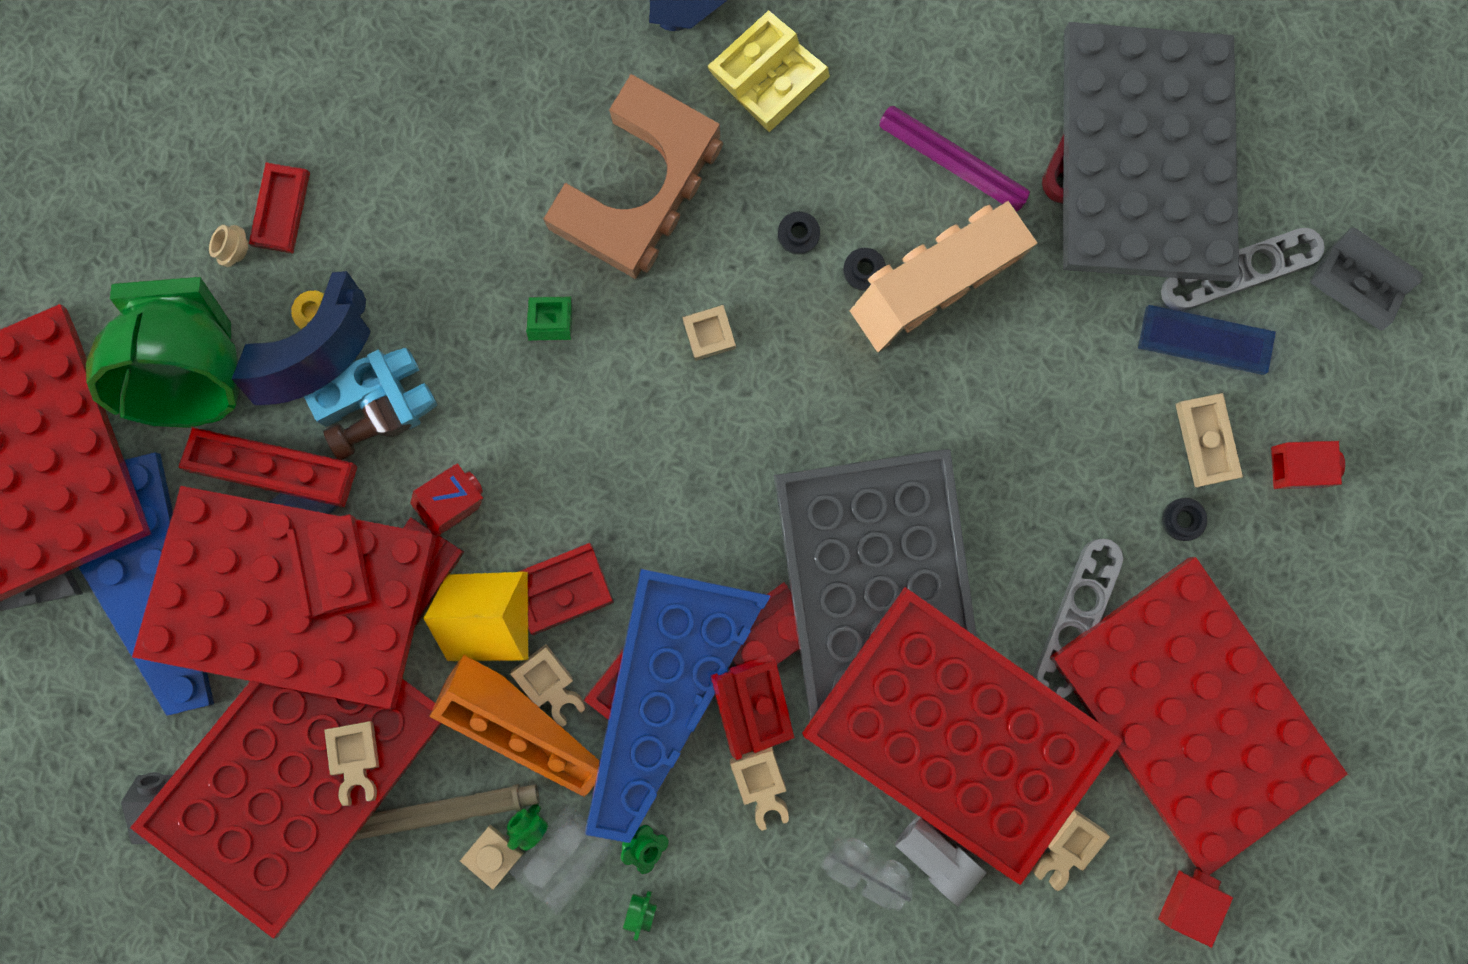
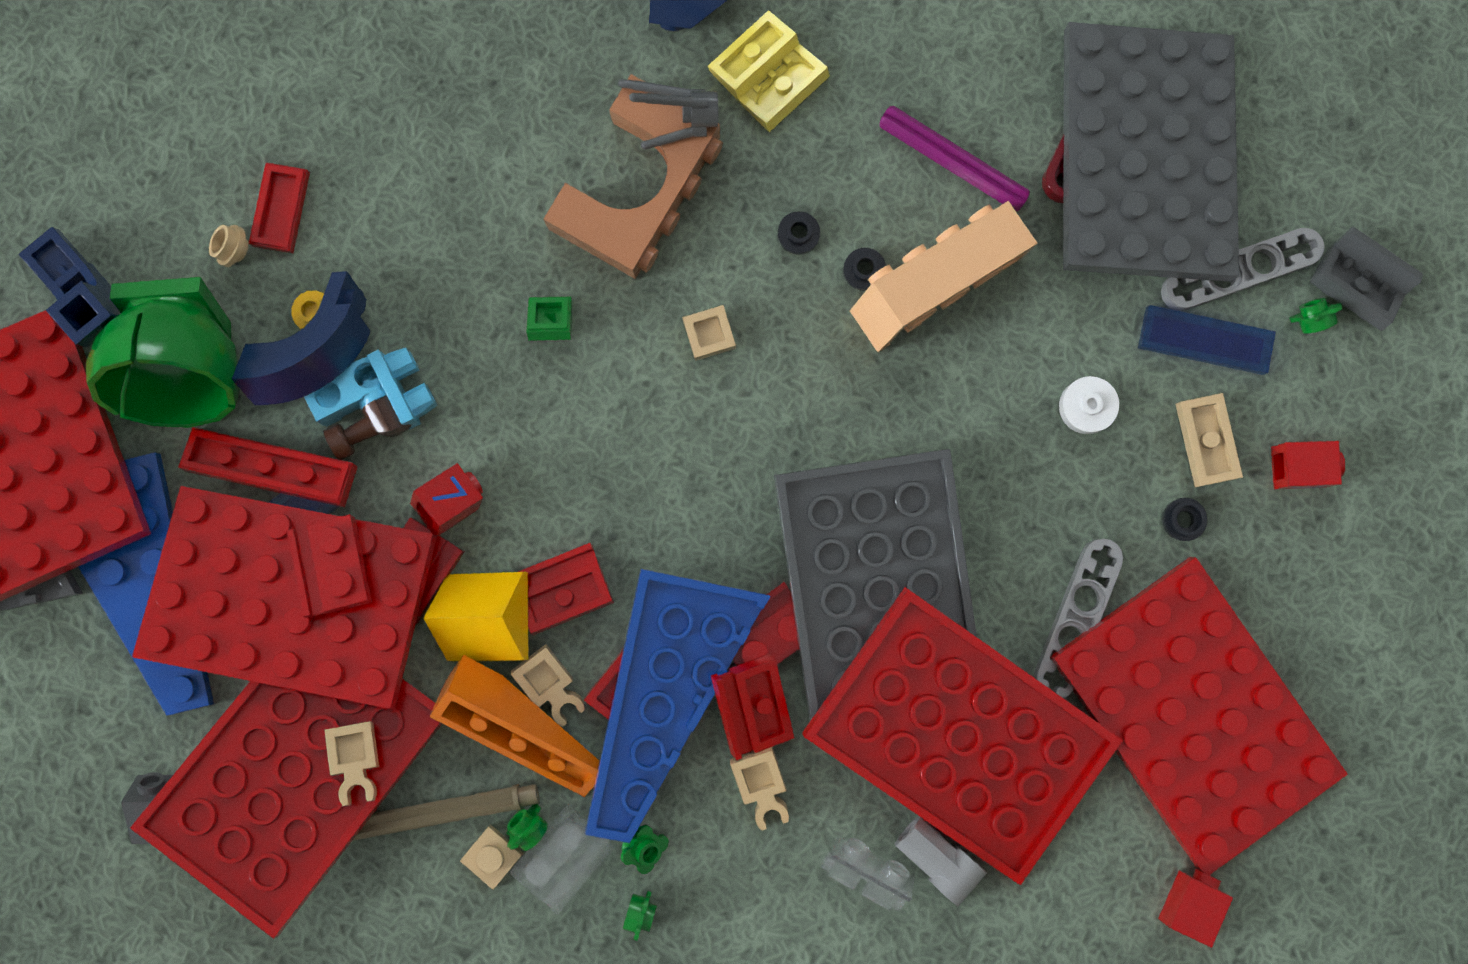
(79, 287): none -> dark blue arch
(698, 108): none -> dark grey plant
(1073, 845): tan plate -> none
(1089, 405): none -> white wheel
(1316, 315): none -> green plate

